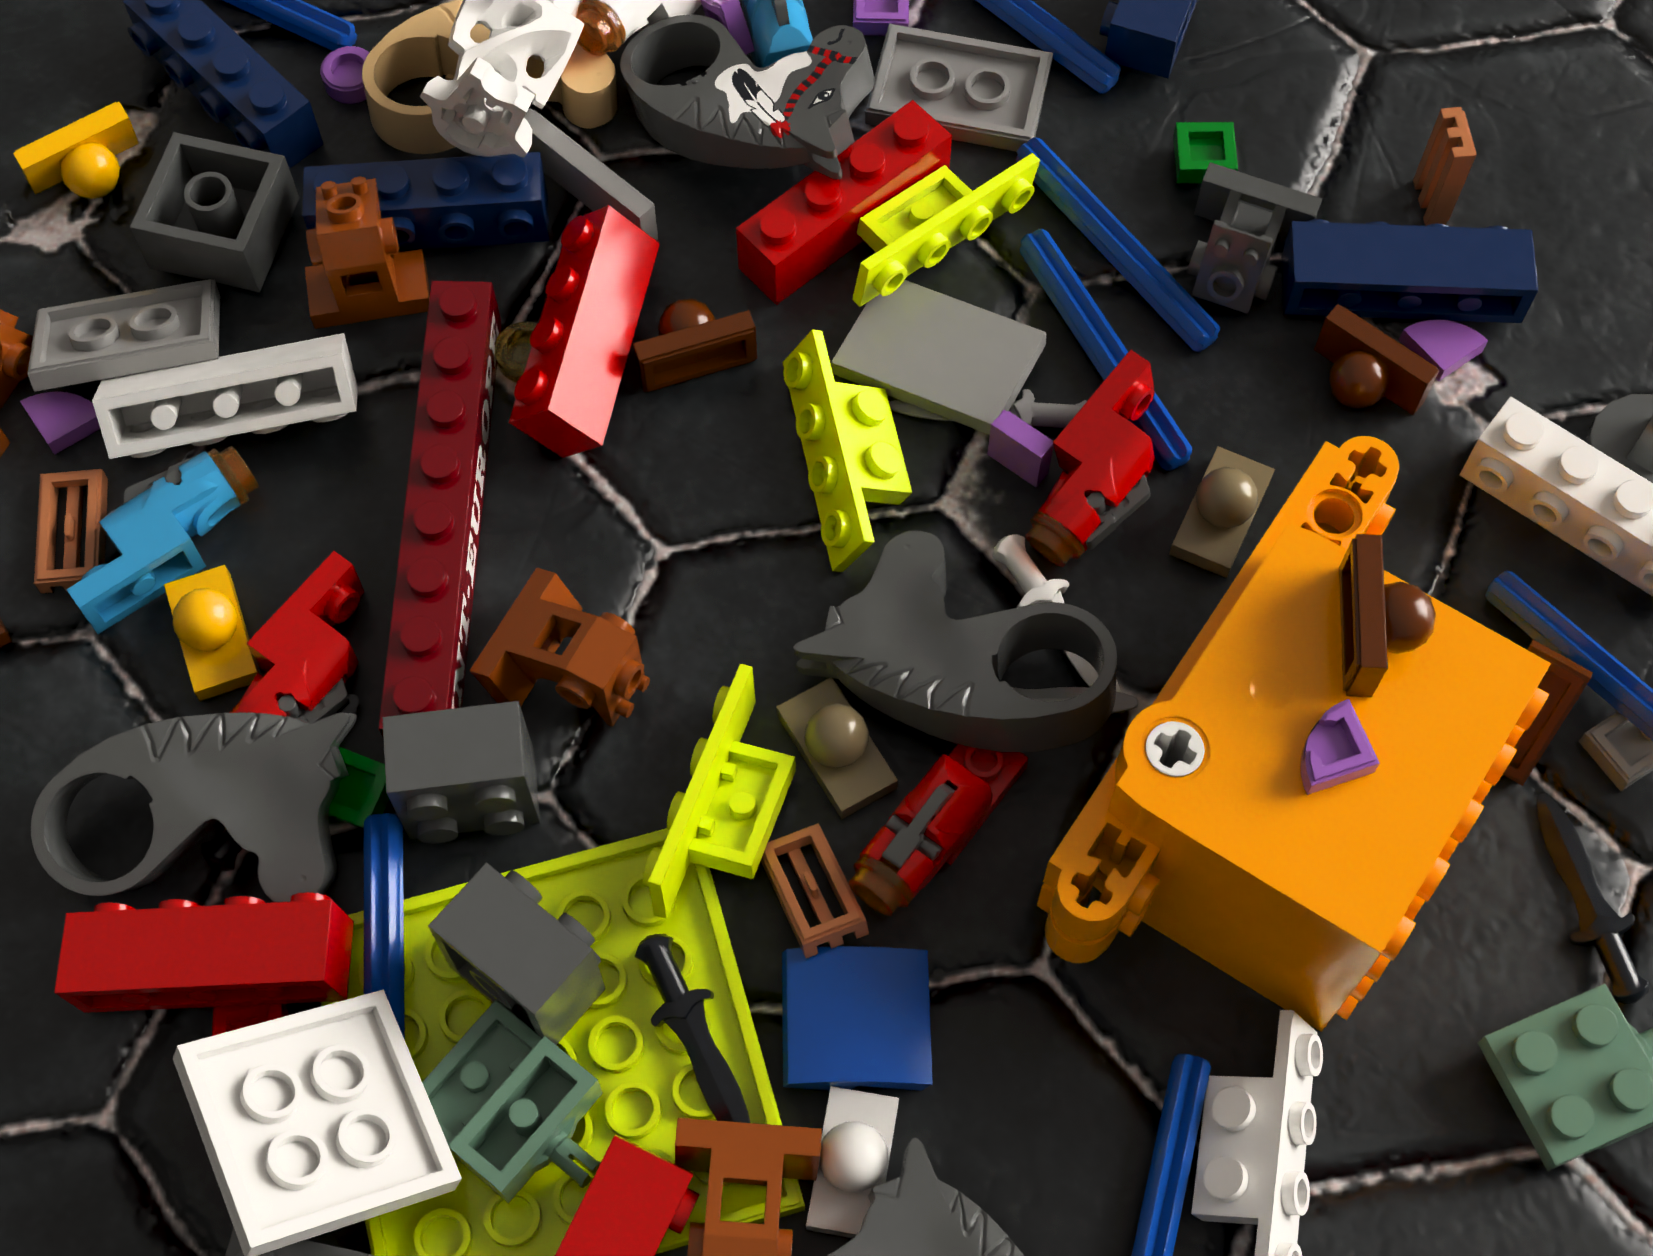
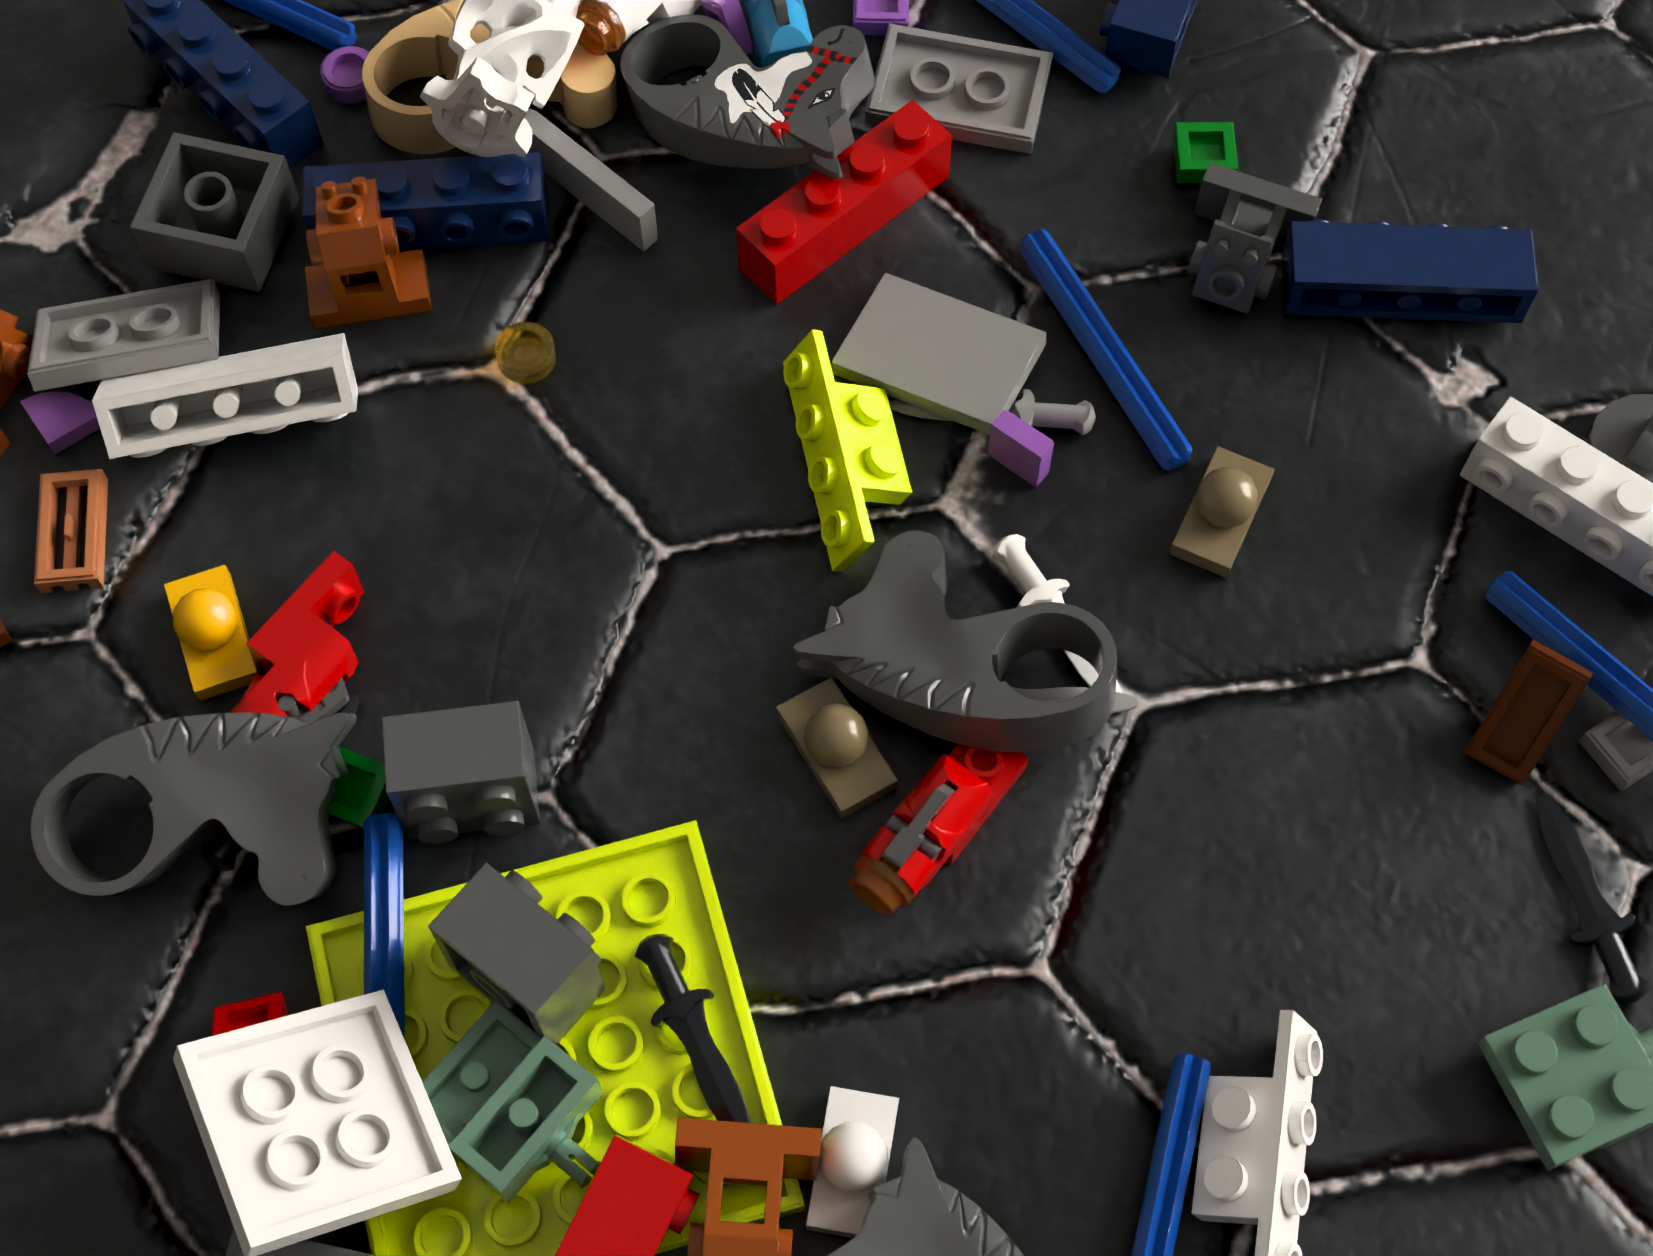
(80, 154): yellow tile -> none
(156, 533): dark azure plate -> none
(206, 954): red brick -> none
(443, 502): dark red brick -> none
(584, 332): brick -> none
(596, 669): dark orange tile -> none
(694, 345): reddish brown tile -> none
(728, 803): neon yellow bracket -> none
(829, 928): nougat tile -> none
(856, 1018): blue slope -> none
(932, 218): neon yellow bracket -> none
(1104, 463): red plate -> none
(1121, 248): blue axle -> none
(1207, 800): light orange piece -> none
(1336, 750): medium lavender tile -> none
(1372, 364): reddish brown tile -> none
(1376, 616): reddish brown tile -> none
(1443, 344): medium lavender tile -> none
(1444, 165): nougat tile -> none

